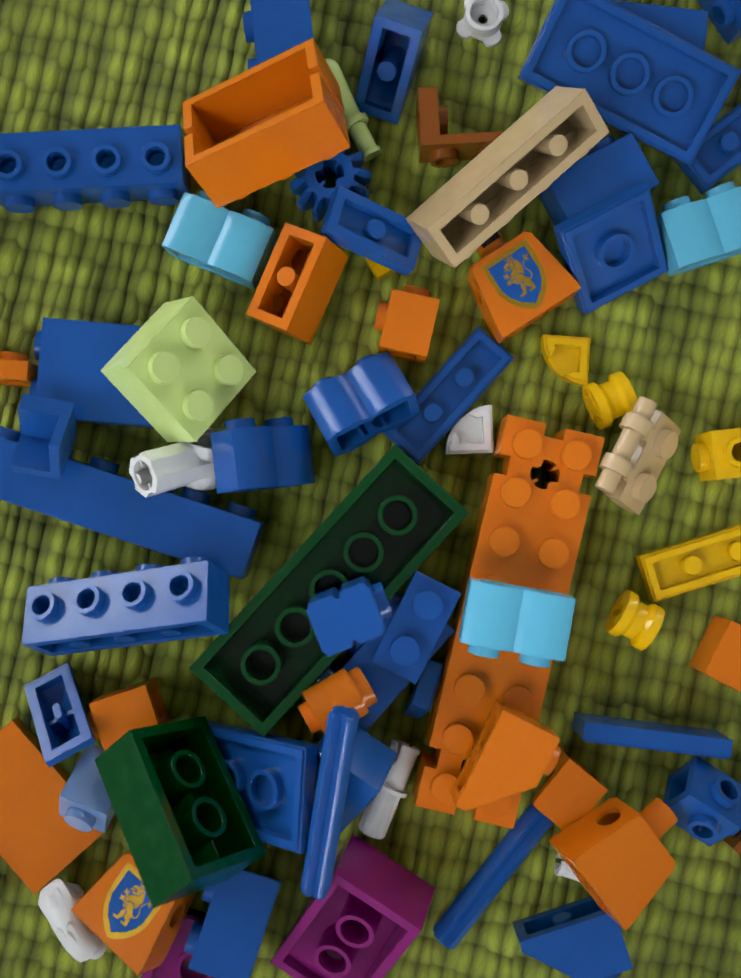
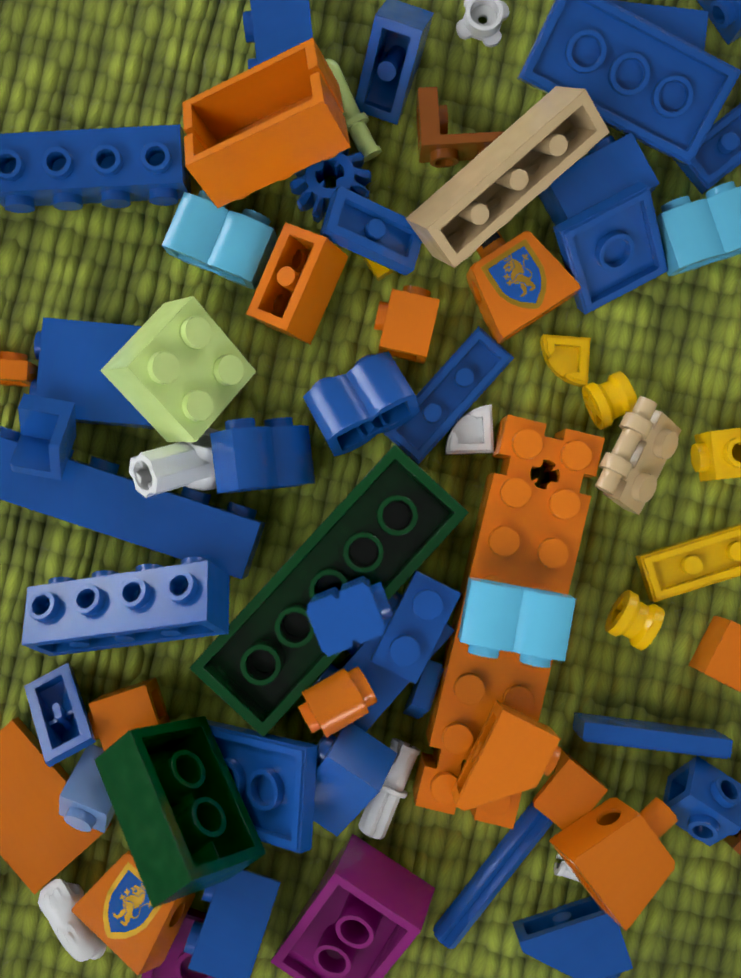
(329, 801): blue axle -> none

